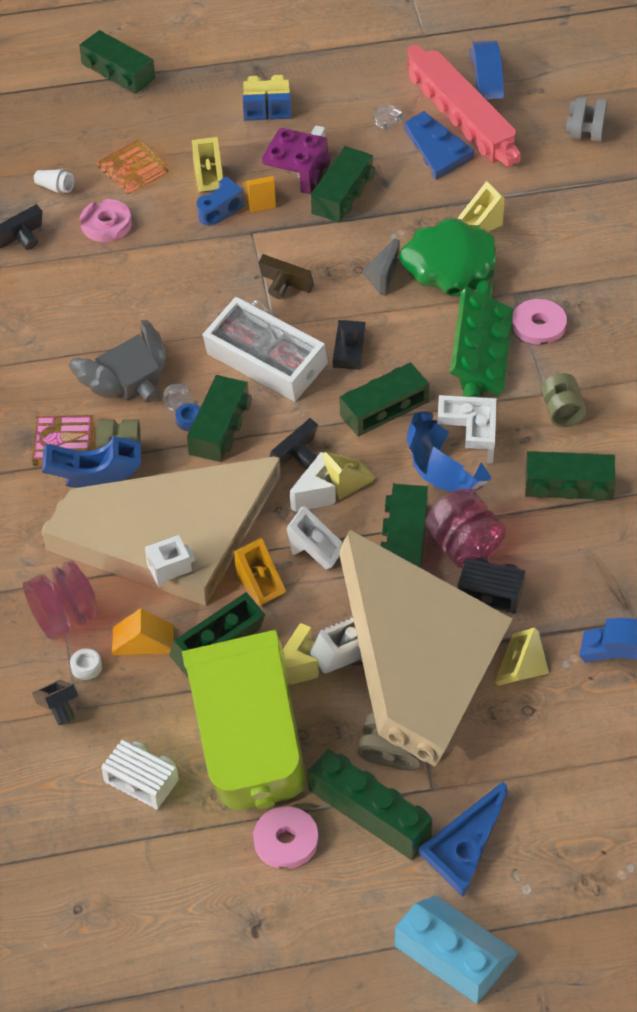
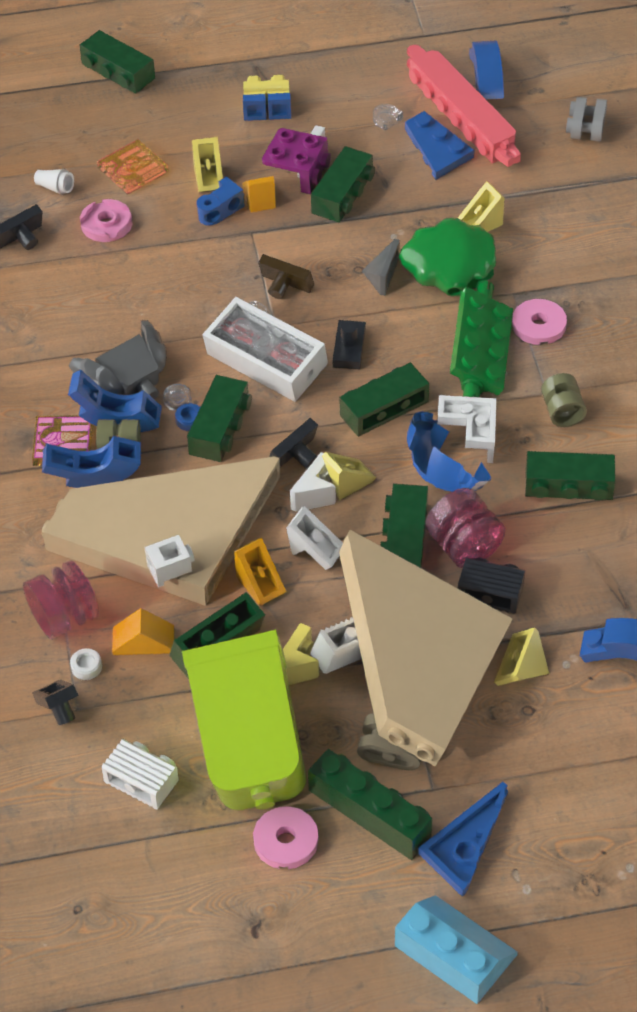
(100, 404): none -> blue arch

